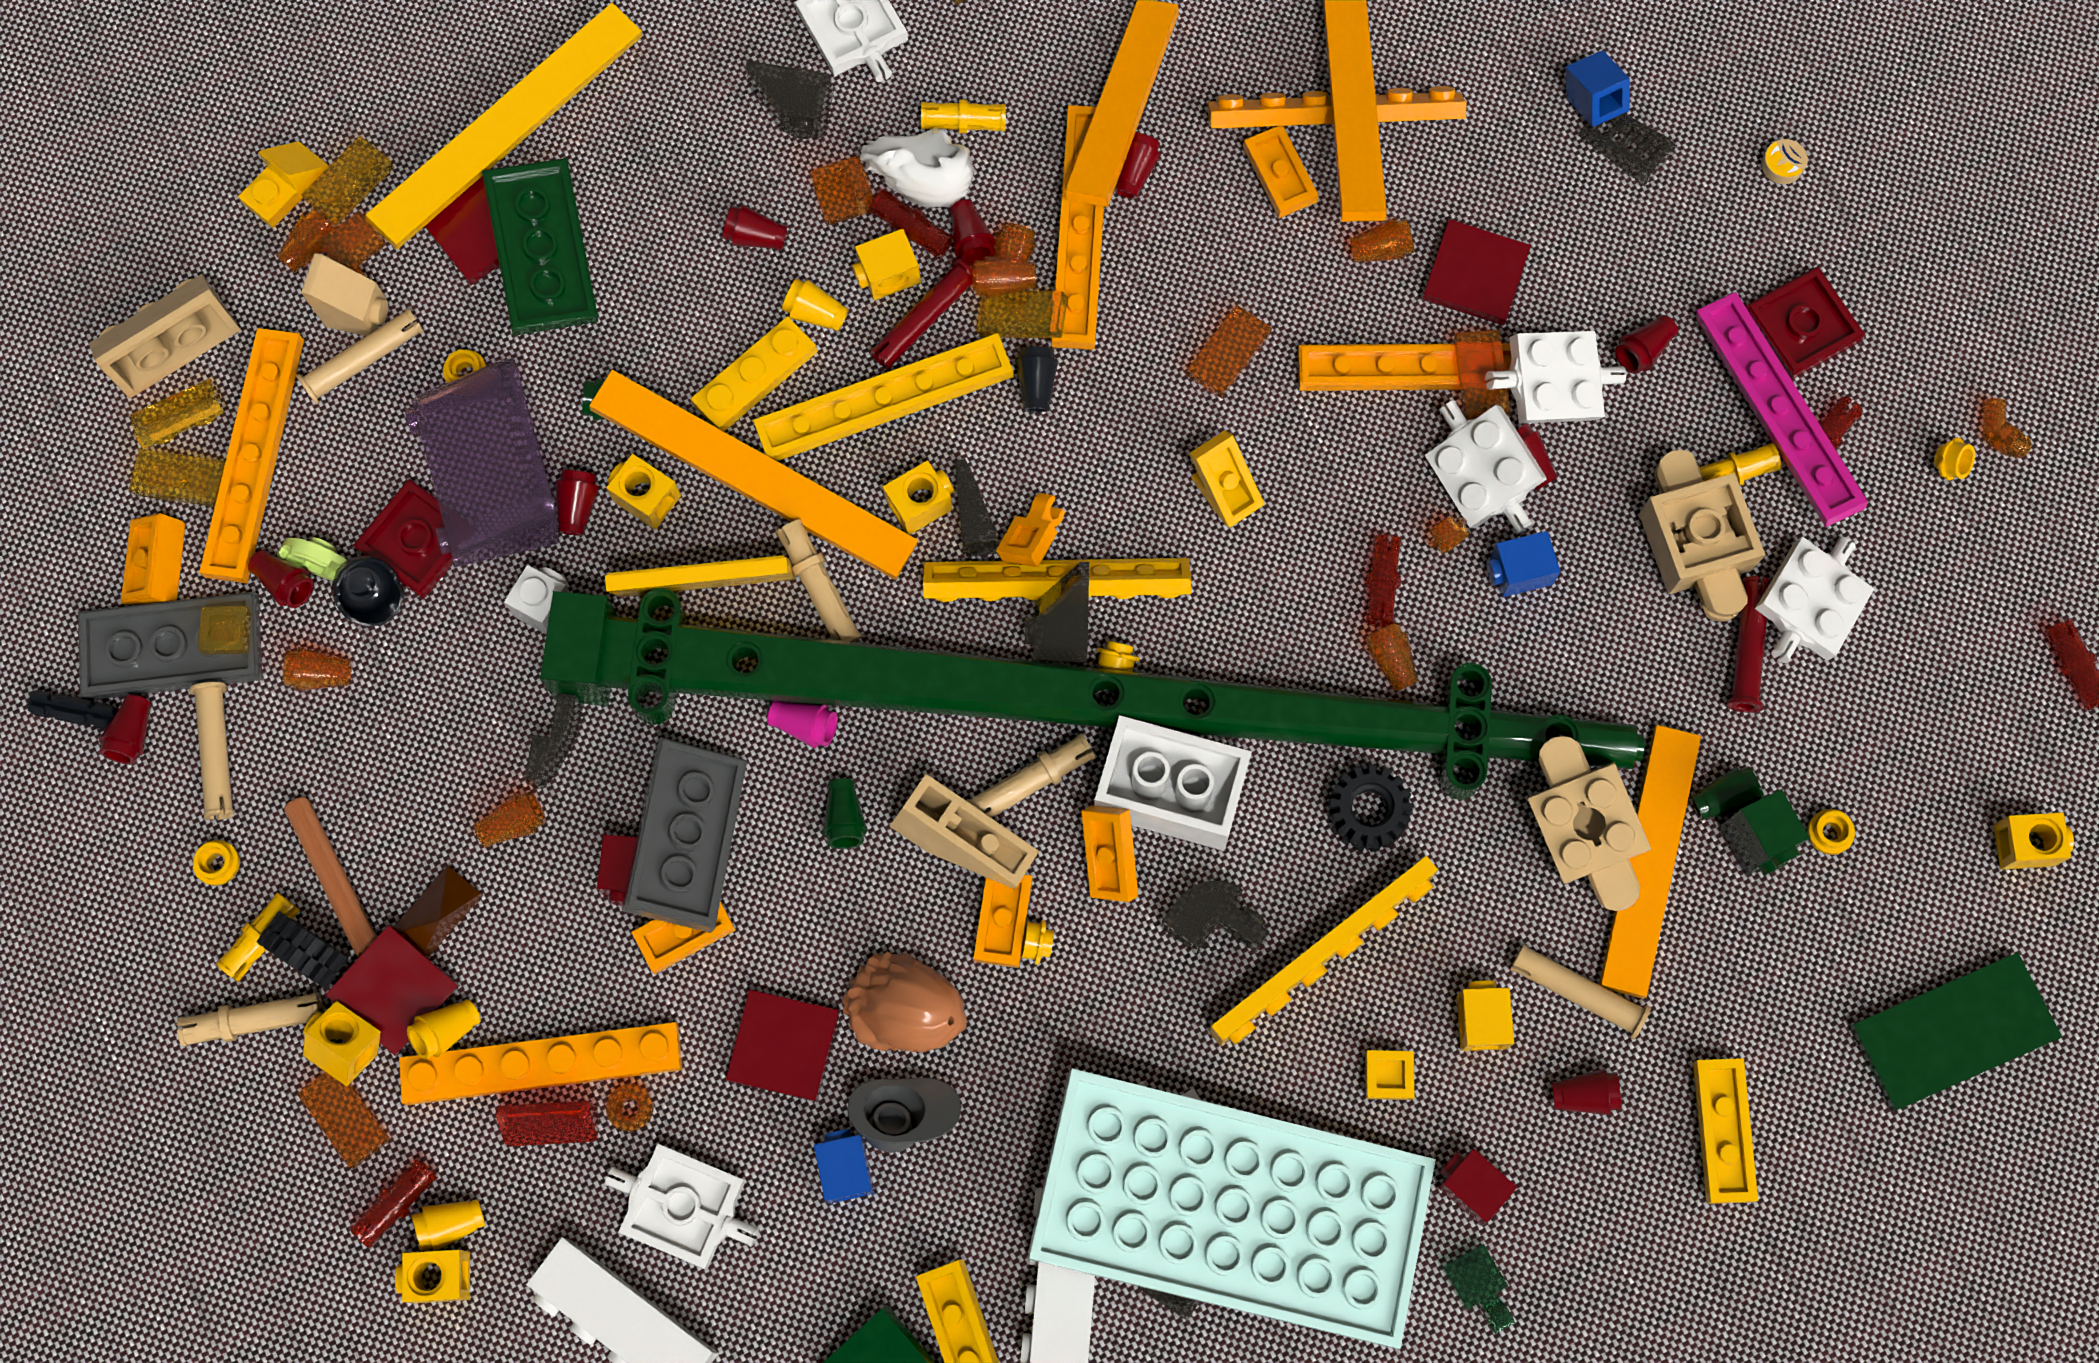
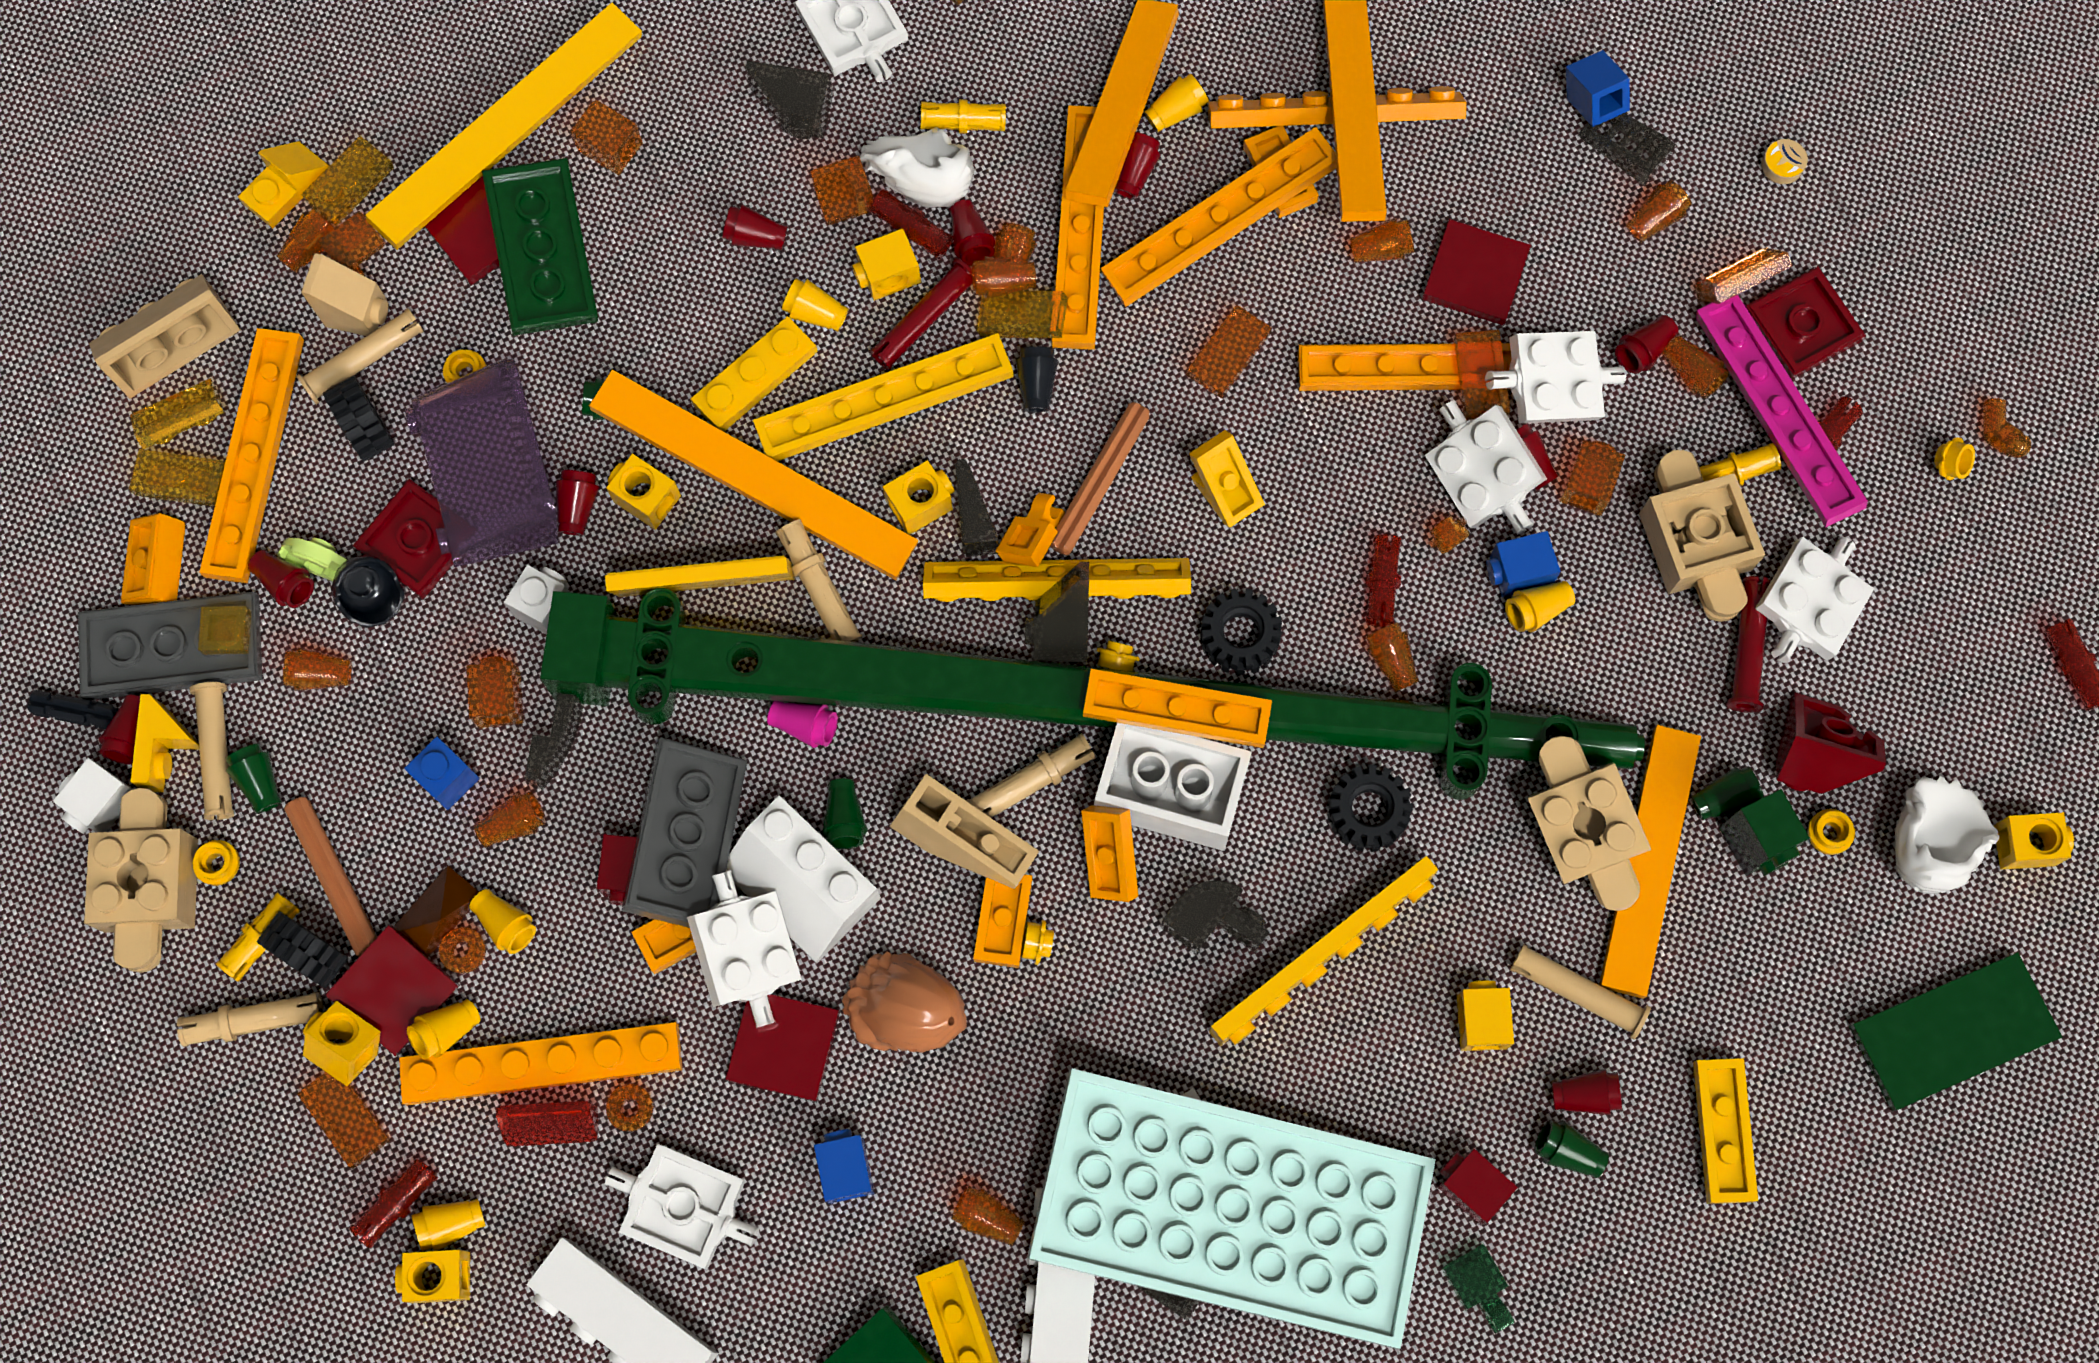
(91, 798): none -> white brick
(155, 735): none -> yellow slope
(159, 883): none -> tan brick
(254, 776): none -> dark green cone
(358, 418): none -> black tyre
(442, 773): none -> blue brick
(472, 959): none -> clear orange plate
(494, 693): none -> clear orange brick
(505, 924): none -> yellow cone
(606, 137): none -> clear orange panel
(744, 948): none -> white plate
(813, 882): none -> white slope
(903, 1111): dark grey piece -> none
(986, 1216): none -> clear orange cone
(1100, 478): none -> nougat axle
(1177, 708): none -> light orange plate
(1178, 102): none -> yellow cone
(1220, 216): none -> light orange plate
(1241, 606): none -> black tyre
(1389, 1075): yellow plate -> none
(1538, 605): none -> yellow cone
(1569, 1149): none -> dark green cone
(1592, 477): none -> clear orange brick
(1660, 210): none -> clear orange cone
(1695, 366): none -> clear orange cone
(1742, 275): none -> clear orange tile
(1823, 749): none -> dark red slope
(1941, 835): none -> white piece

